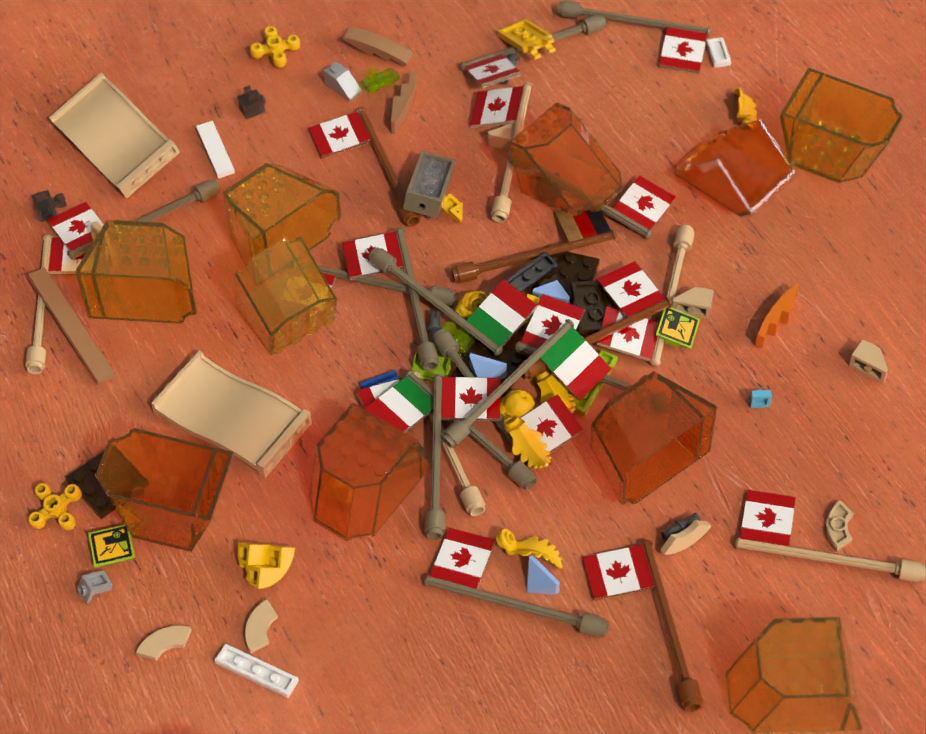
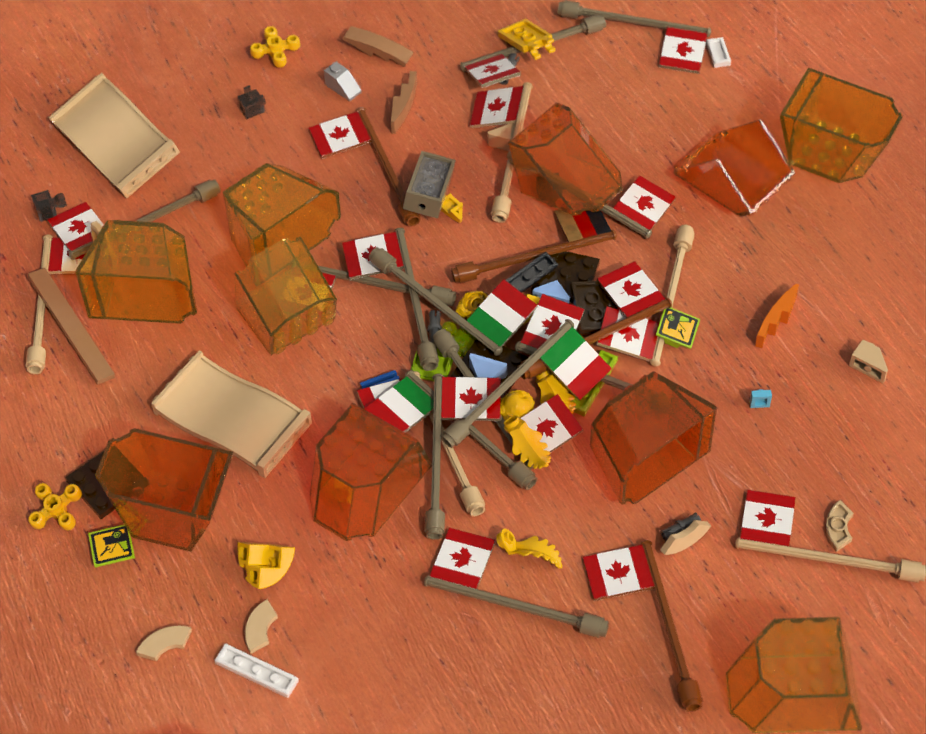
(93, 584): light grey bracket -> none
(215, 149): white tile -> none
(378, 80): clear neon green plate -> none
(540, 579): light blue slope -> none
(695, 302): tan slope -> none
(746, 107): yellow plant -> none

